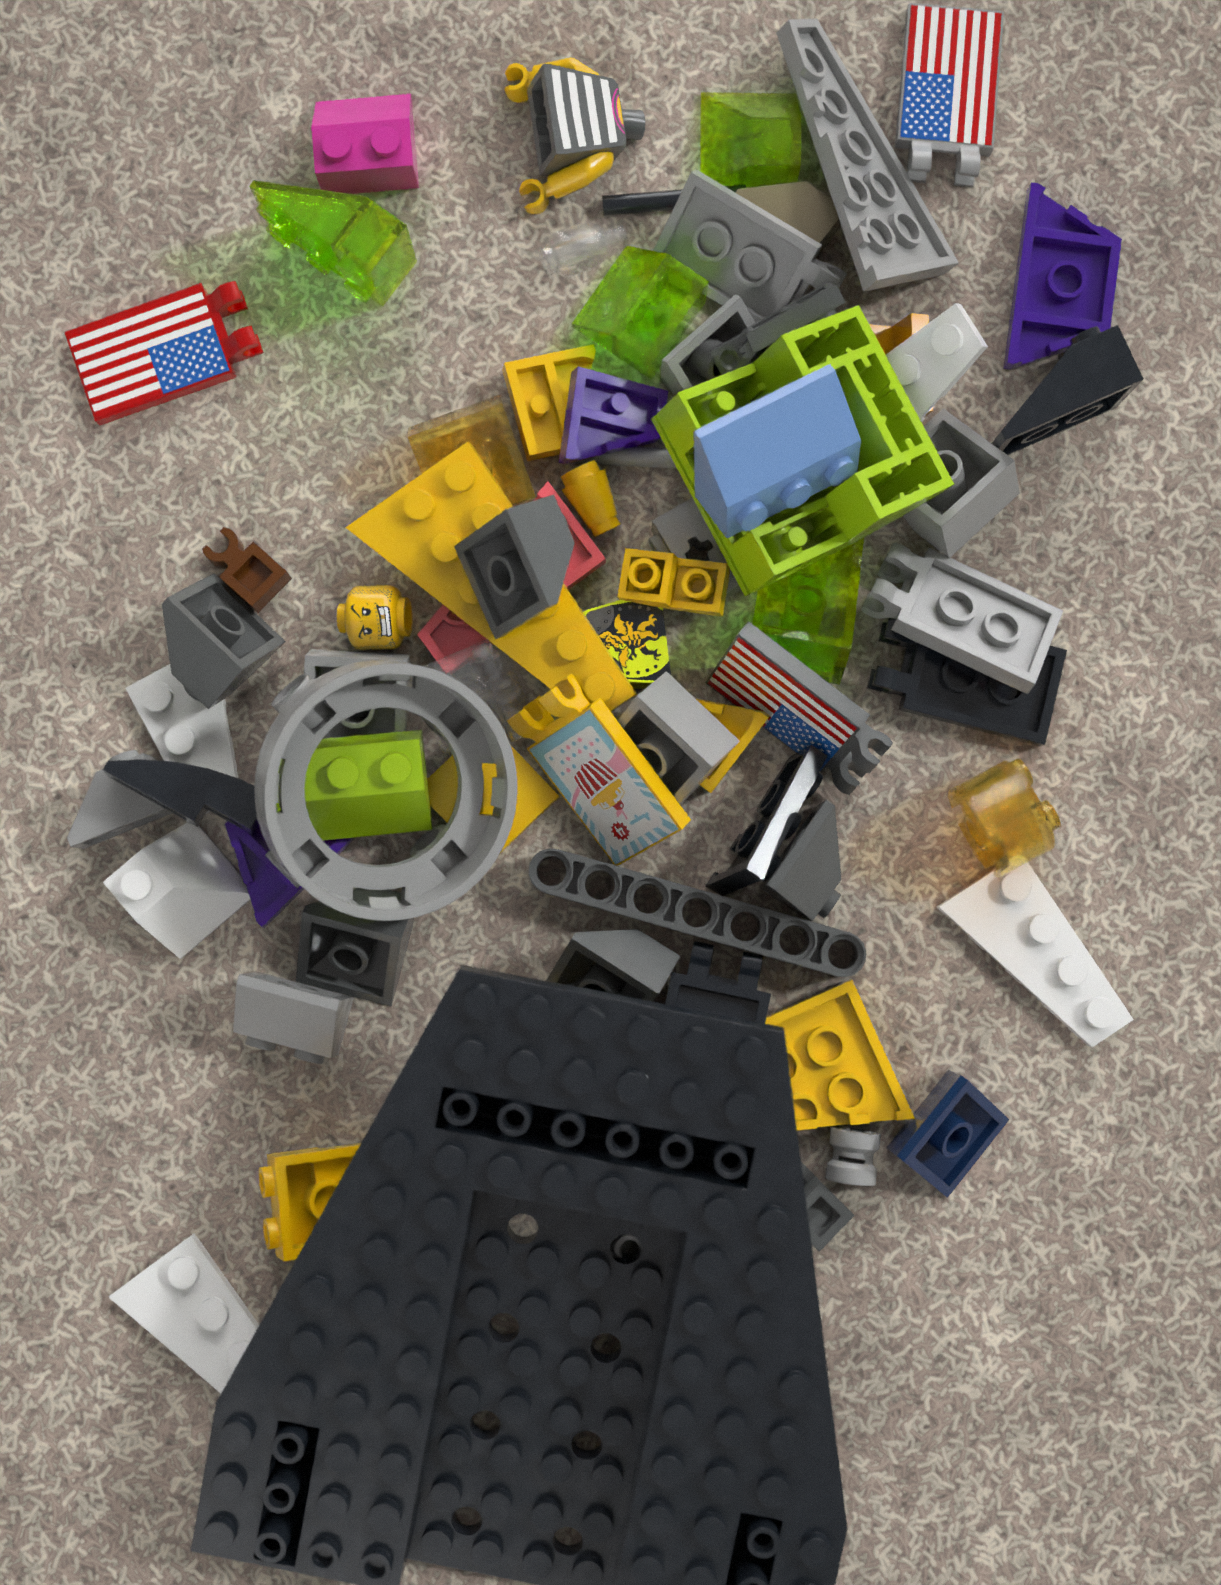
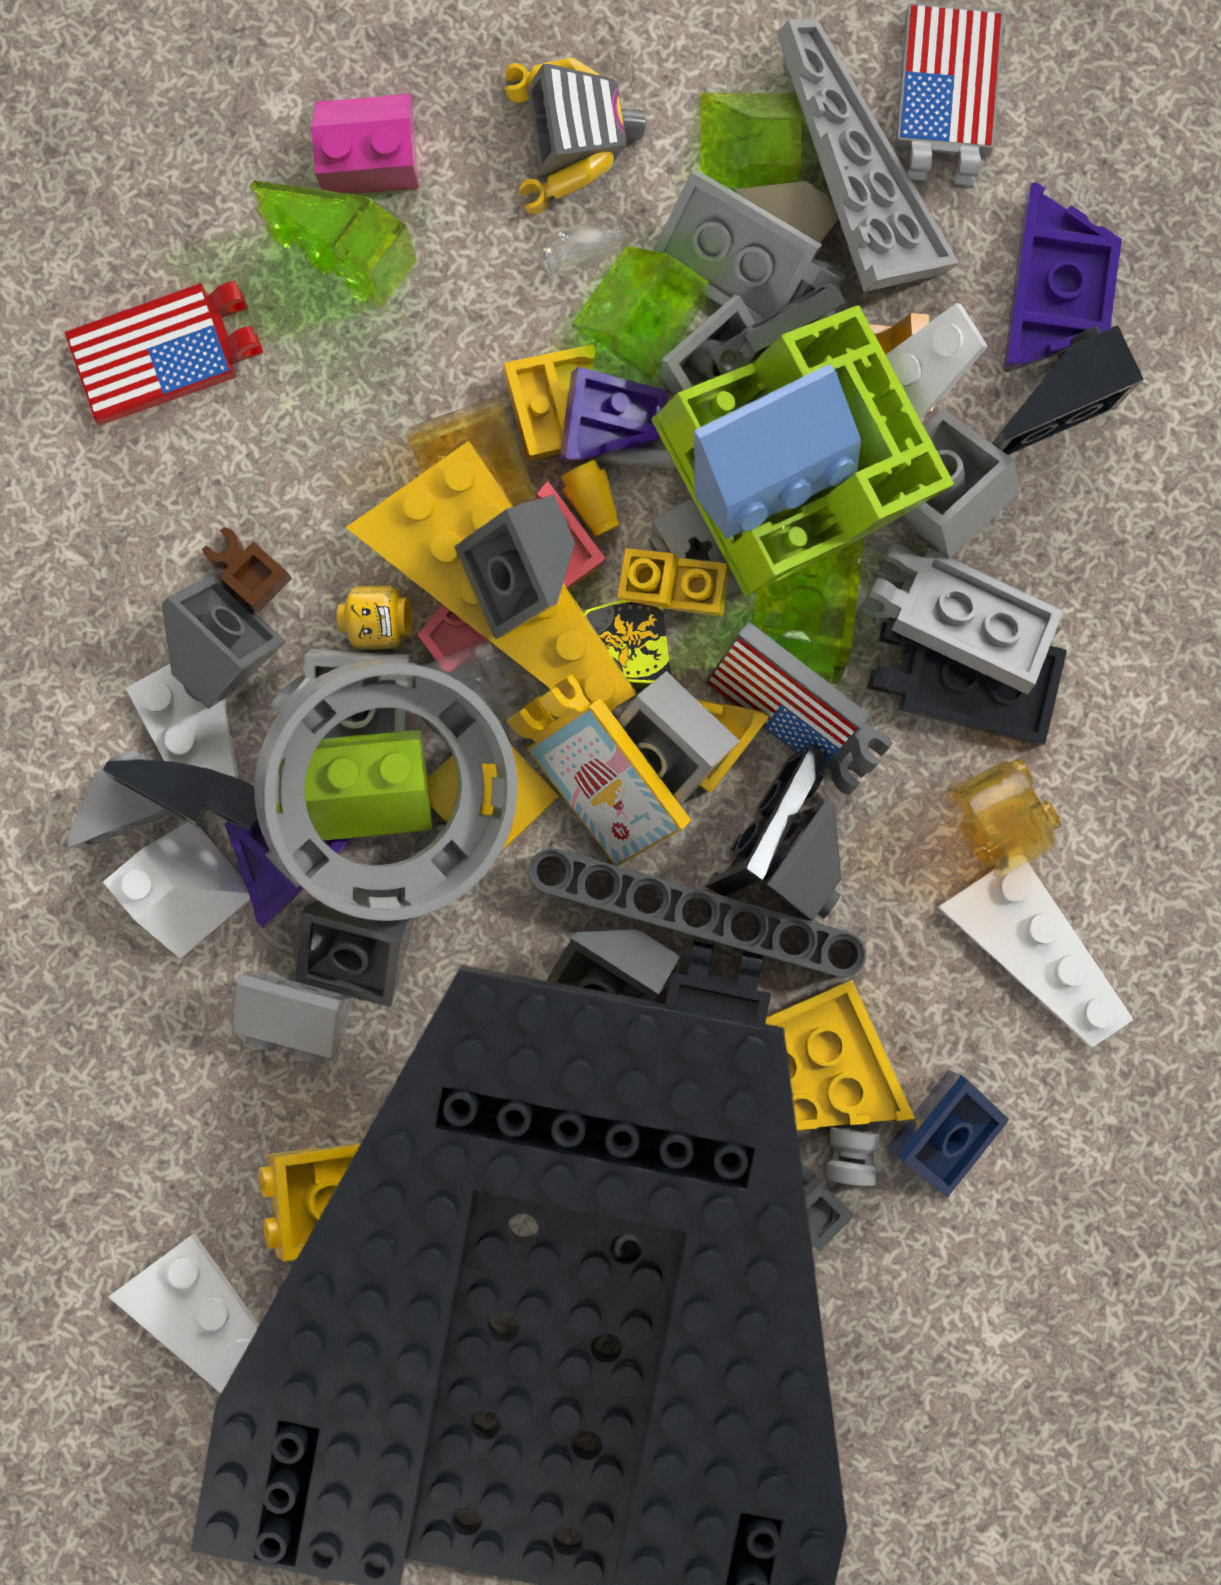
(645, 201): black bar -> none

